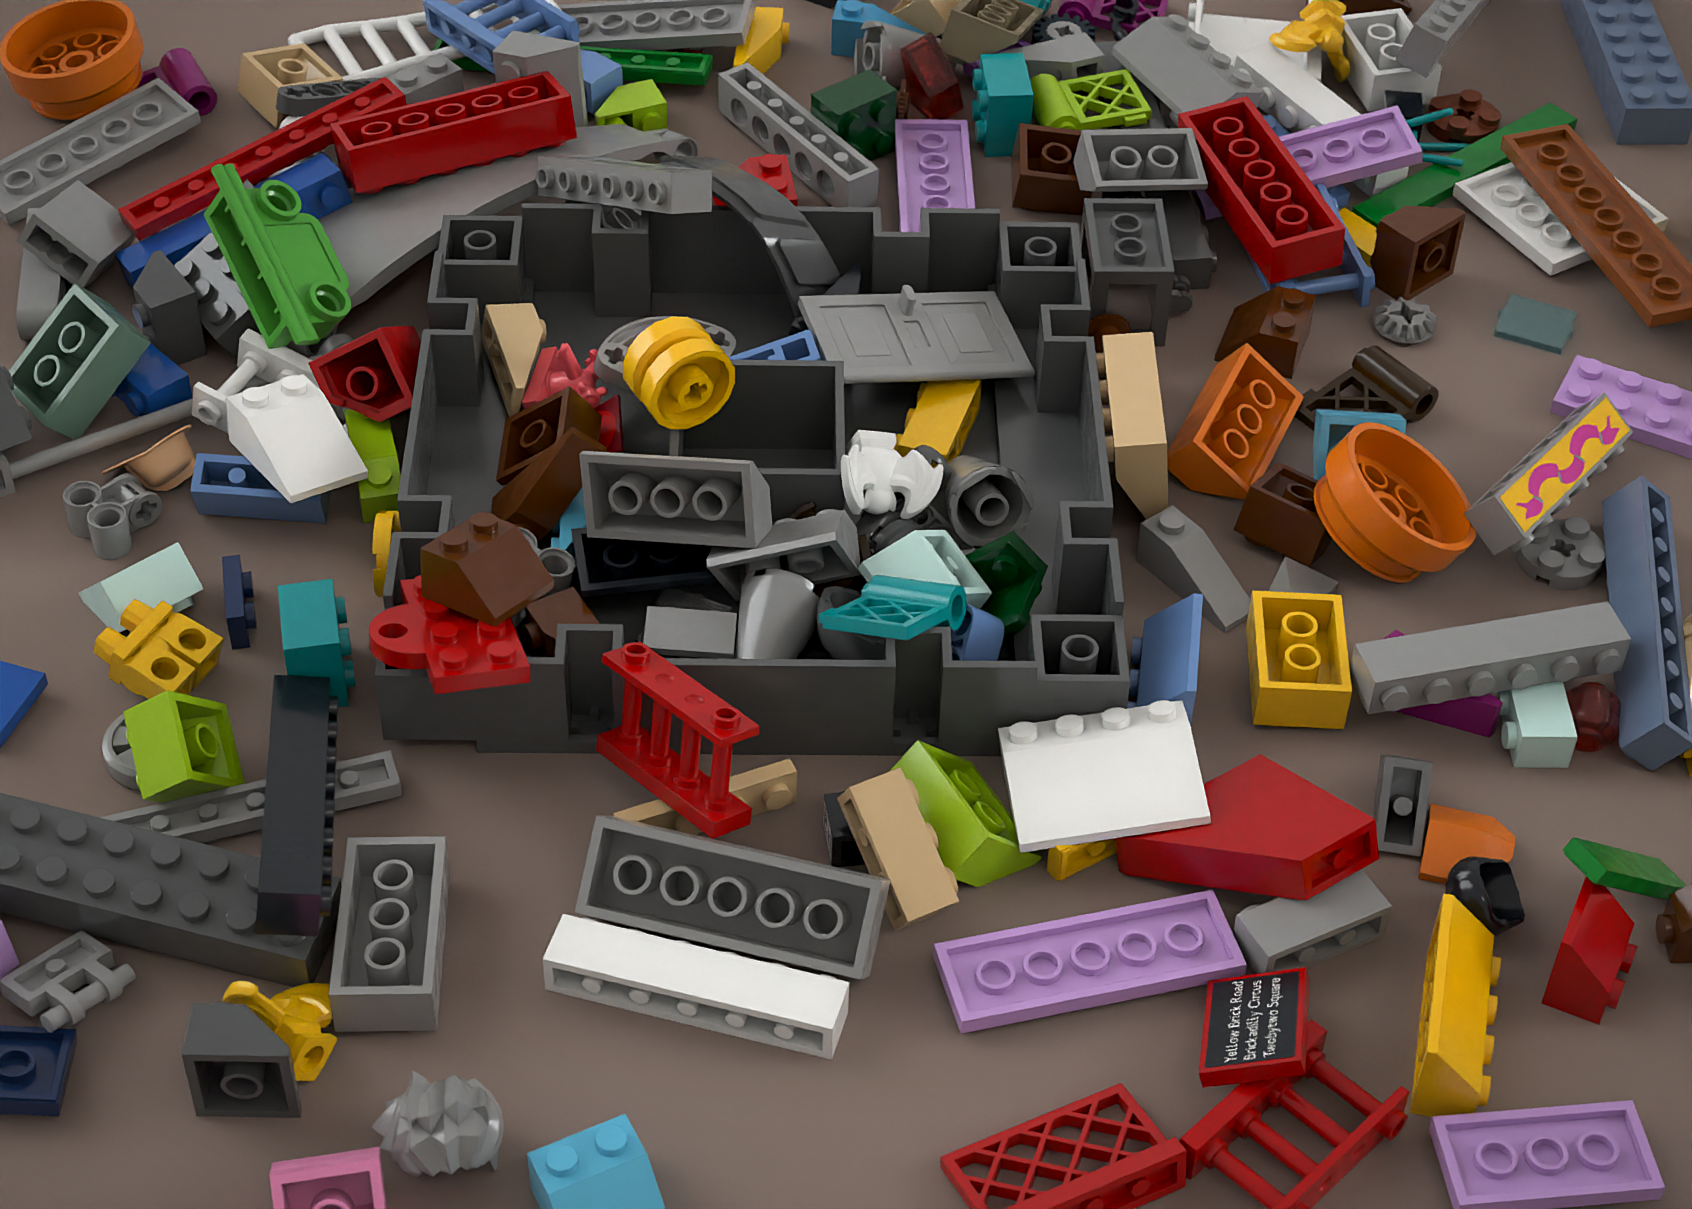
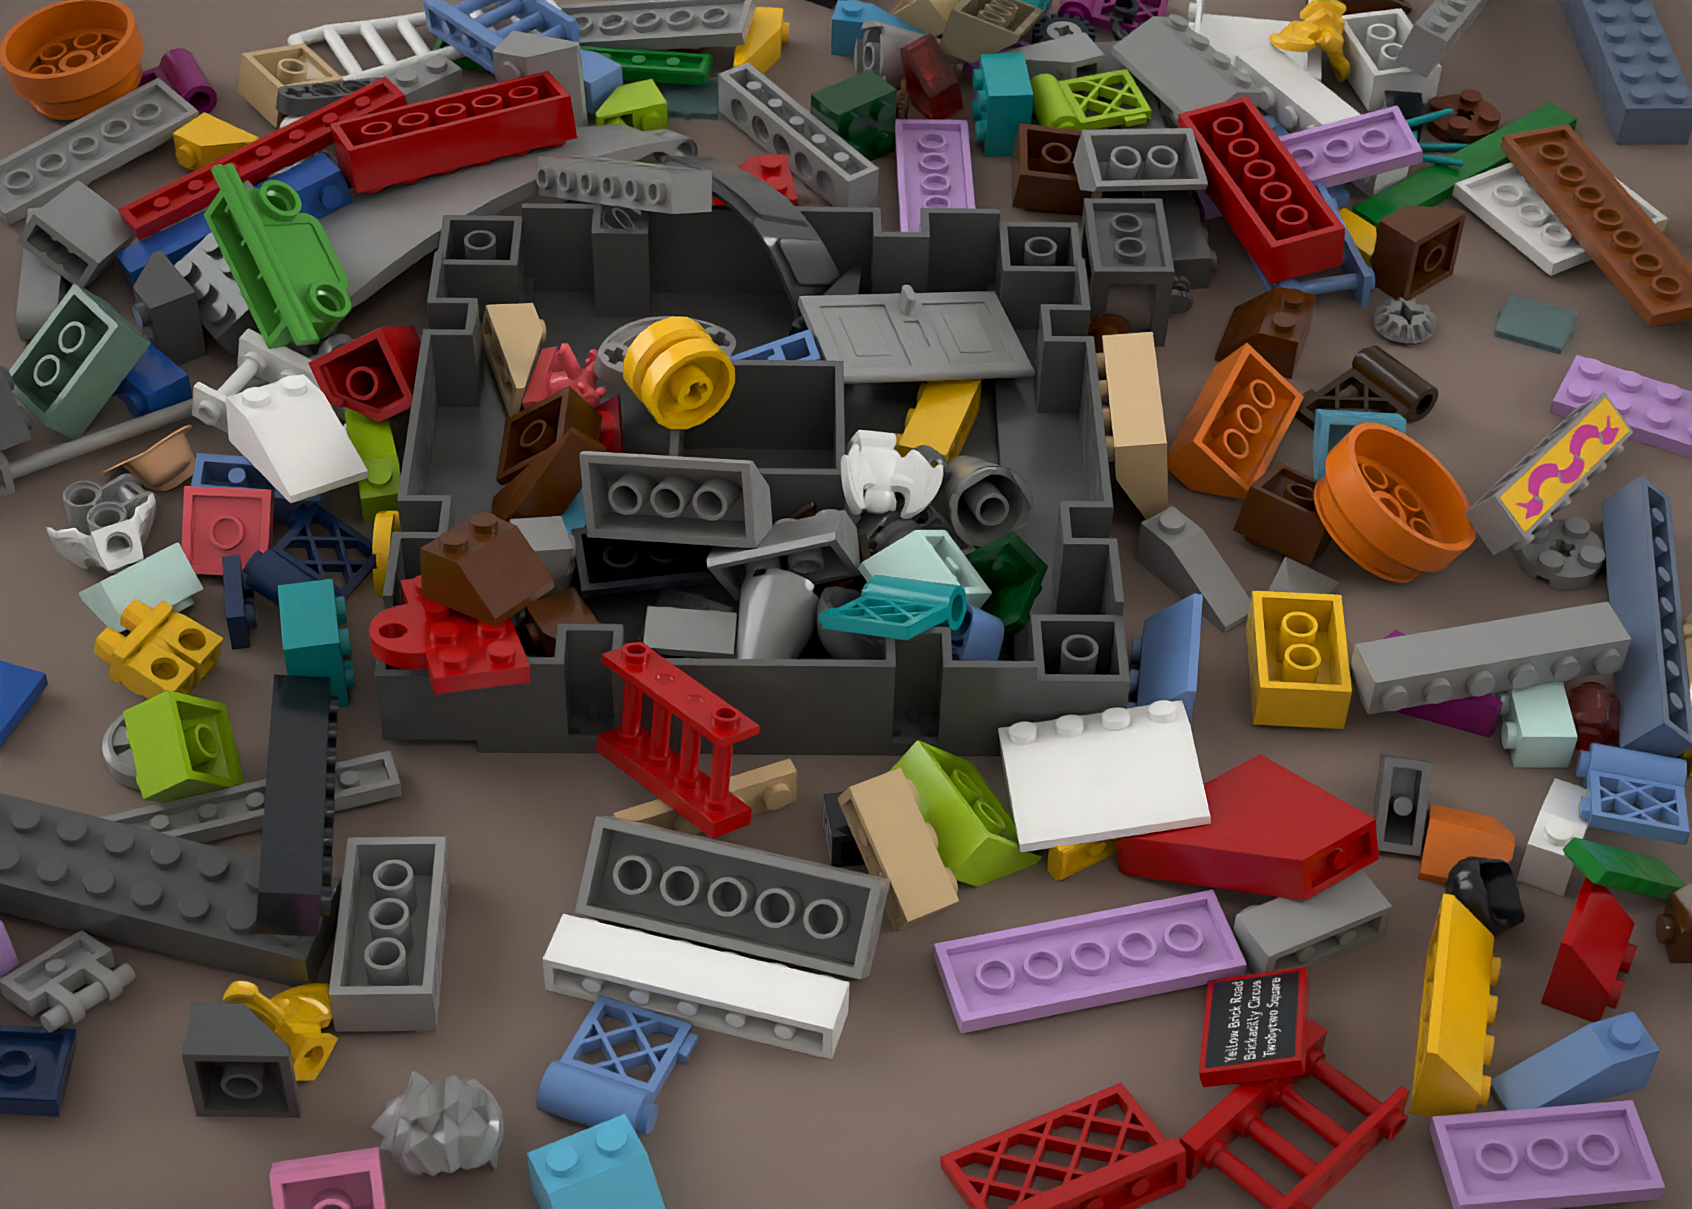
(110, 546): none -> white animal
(206, 140): none -> yellow slope
(225, 524): none -> coral plate
(279, 568): none -> dark blue piece
(550, 542): none -> light grey brick
(604, 1090): none -> medium blue piece
(692, 100): none -> clear light blue piece
(1556, 825): none -> white slope
(1581, 1068): none -> medium blue slope
(1635, 779): none -> medium blue piece

